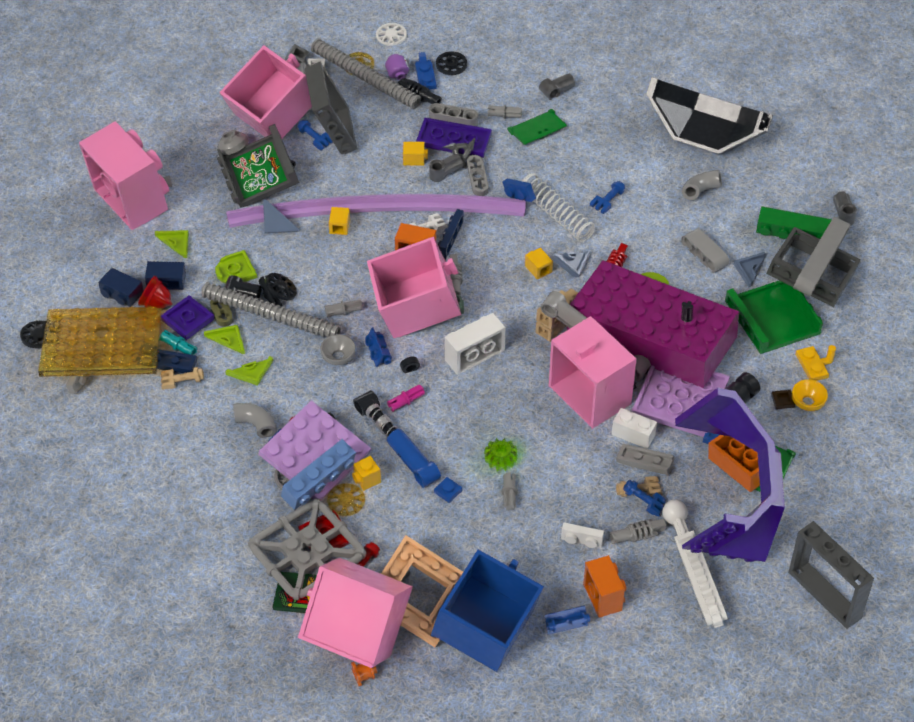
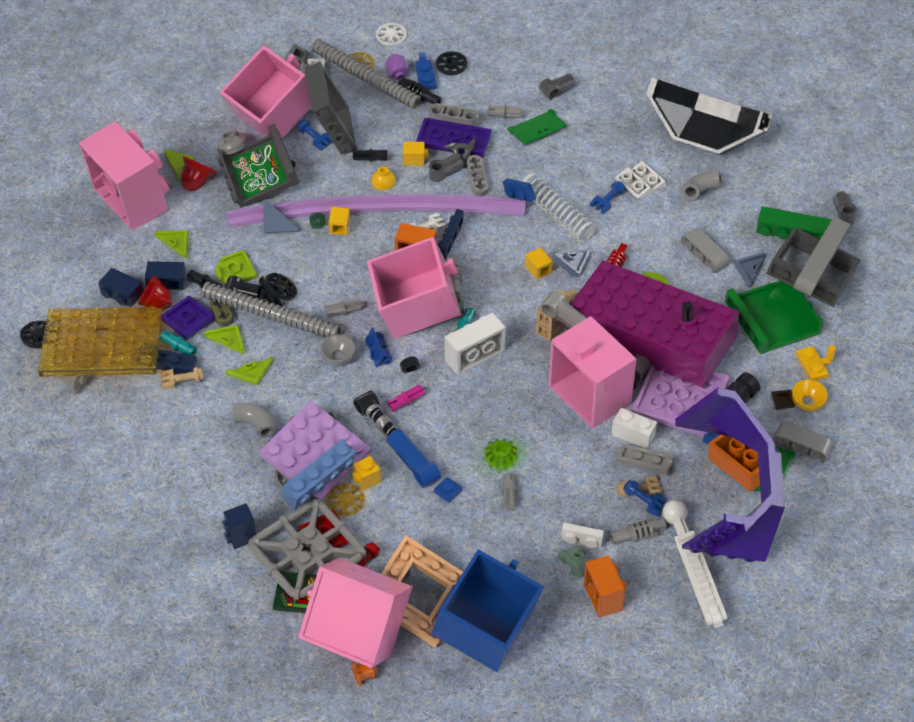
(176, 161): none -> lime tile
(195, 174): none -> red piece
(200, 279): none -> black axle
(238, 526): none -> dark blue brick
(317, 225): none -> clear green bush
(371, 155): none -> black axle
(383, 179): none -> yellow brick
(467, 318): none -> teal pin
(566, 619): blue hinge -> none
(575, 558): none -> sand green plate
(640, 180): none -> white slope
(804, 441): none -> light grey beam
(827, 595): dark grey window -> none

